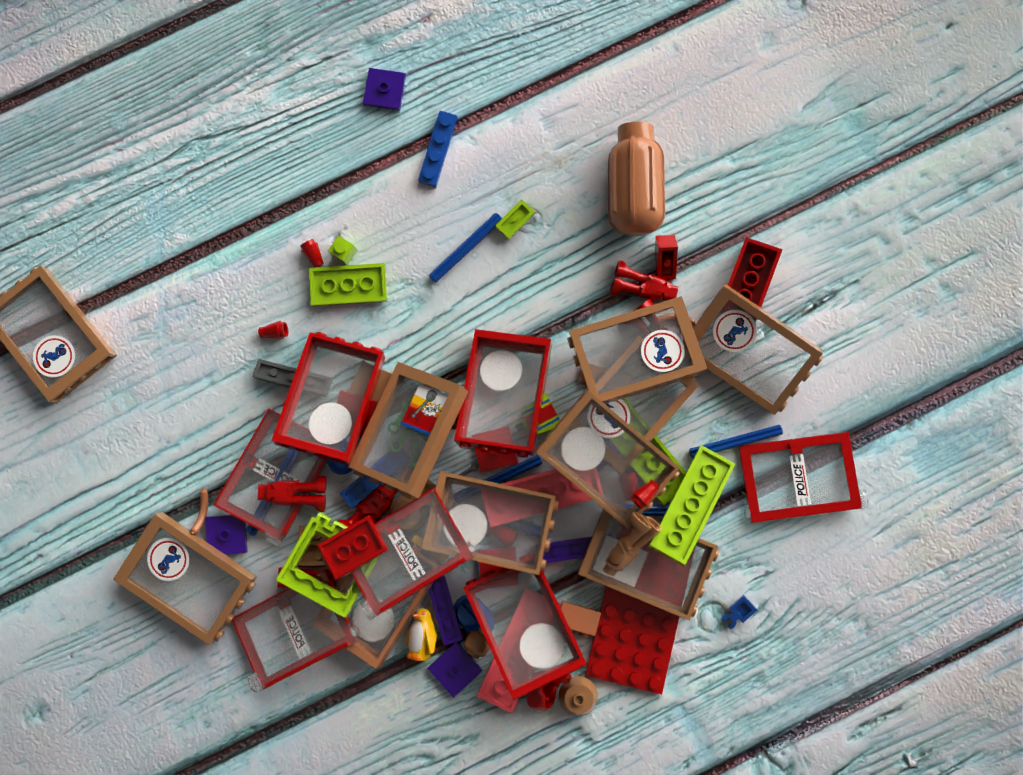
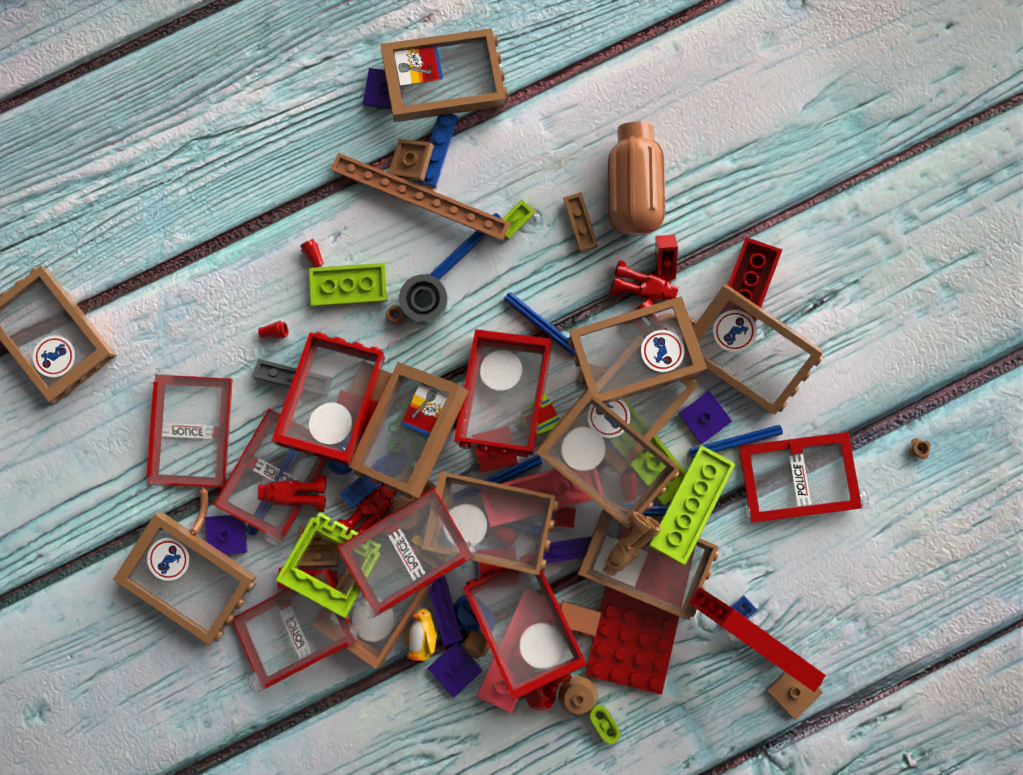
(189, 430): none -> clear door
(342, 250): lime brick -> none
(352, 547): red tile -> none
(395, 308): none -> medium nougat plate
(411, 159): none -> medium nougat plate
(419, 284): none -> dark grey piece
(420, 196): none -> nougat plate
(443, 75): none -> window
(538, 321): none -> blue axle
(565, 517): none -> red plate
(580, 222): none -> medium nougat plate
(604, 723): none -> lime plate
(644, 494): red cone -> none
(705, 417): none -> dark purple plate
(757, 639): none -> red window
(792, 694): none -> medium nougat plate
(925, 448): none -> medium nougat plate

